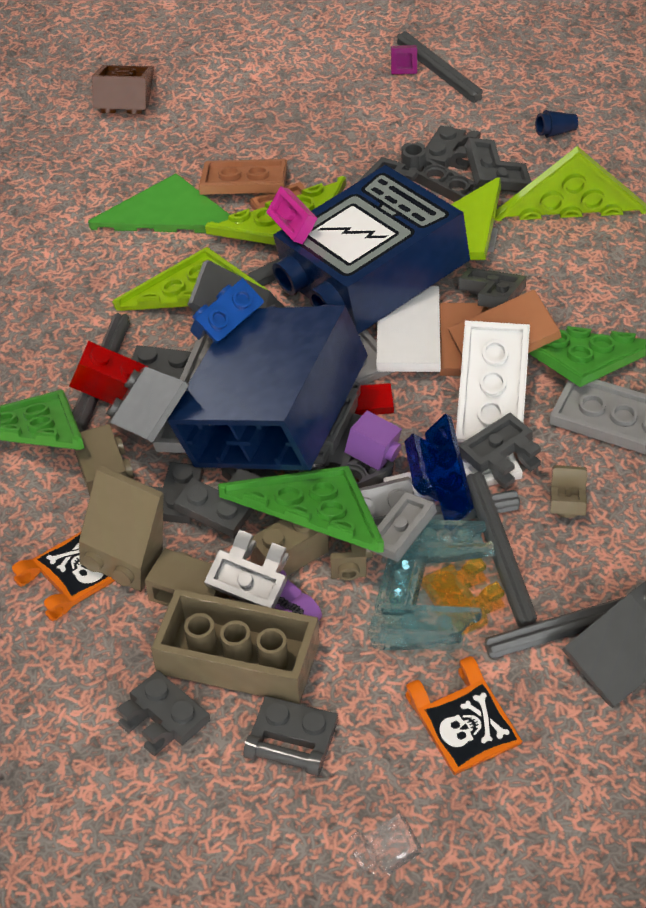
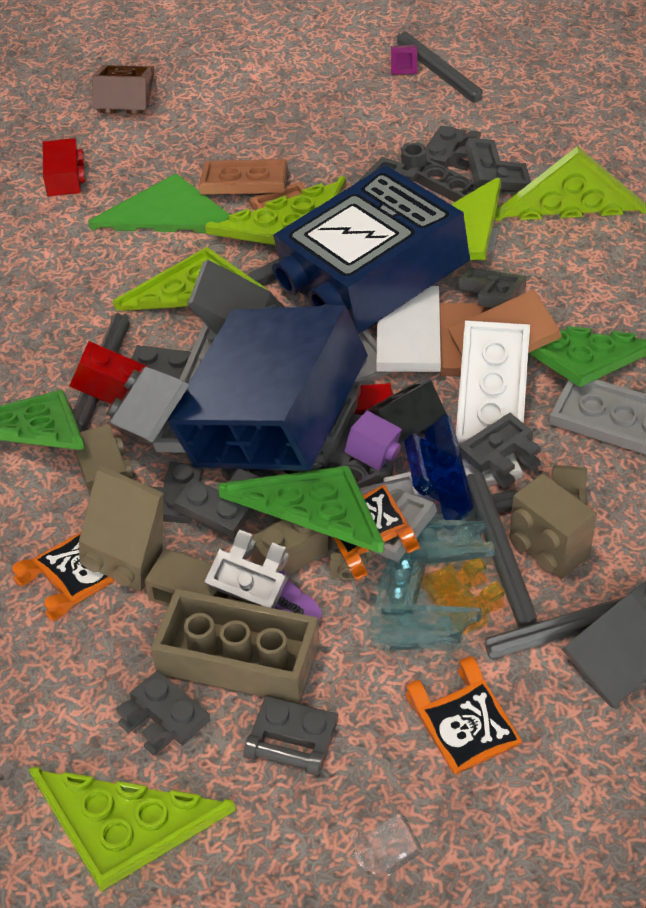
(63, 167): none -> red brick
(123, 823): none -> lime tile
(230, 309): blue bracket -> none
(291, 215): dark pink plate -> none
(389, 523): none -> flag
(411, 409): none -> pearl dark grey brick
(552, 526): none -> dark tan brick
(555, 123): dark blue cone -> none

